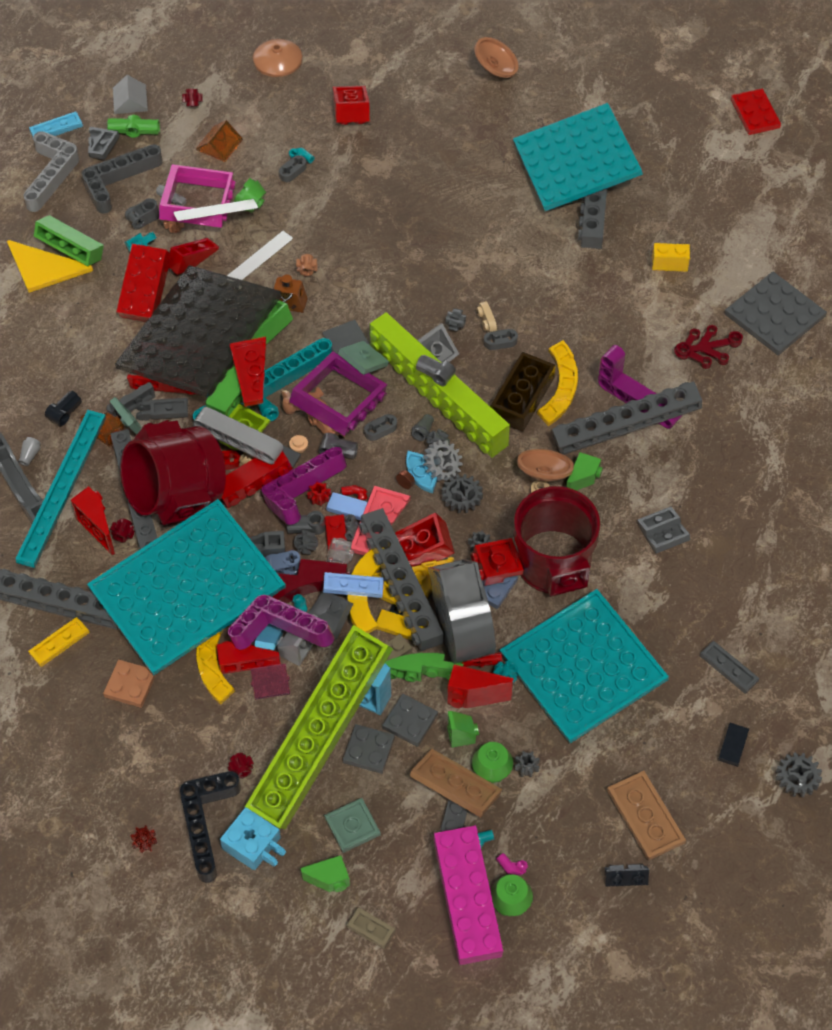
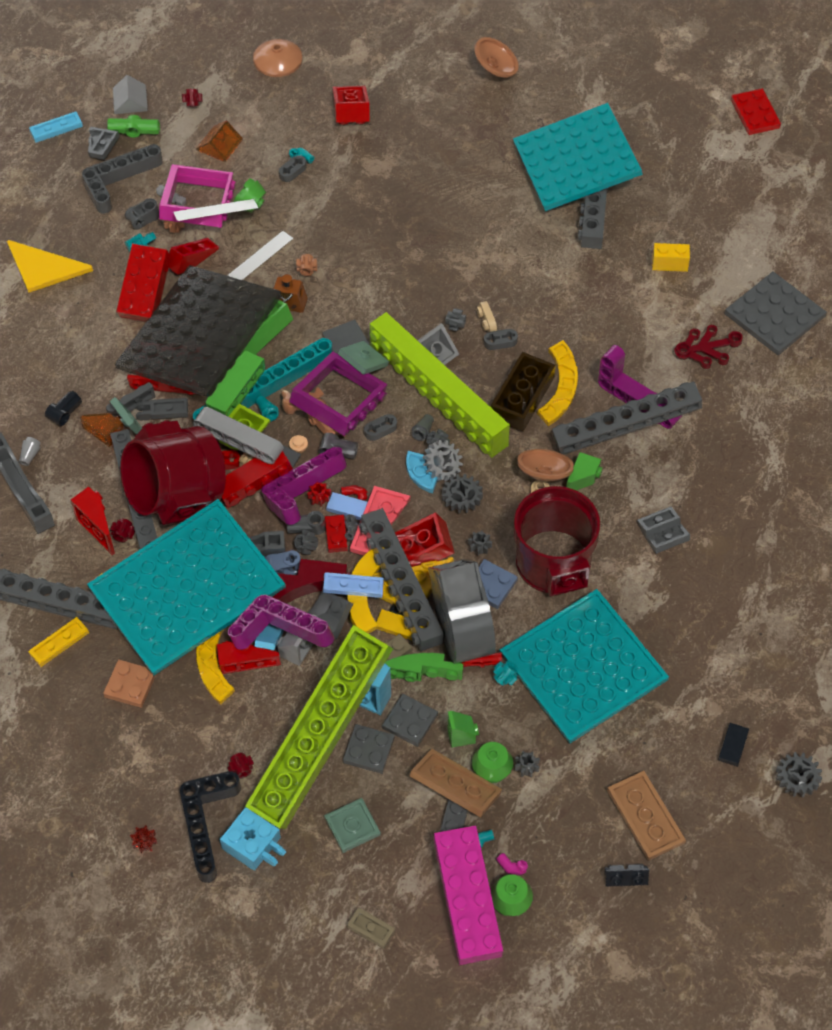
(60, 489): teal plate -> none
(64, 159): light grey beam -> none
(68, 240): bright green brick -> none
(250, 368): red wing -> none
(270, 681): clear pink piece -> none
(300, 602): teal arm -> none
(327, 874): bright green slope -> none
(340, 551): clear brick -> none
(405, 479): copper tile -> none
(440, 372): flat silver piece -> none
(477, 688): red slope -> none
(497, 561): red plate -> none
(729, 667): dark grey tile -> none

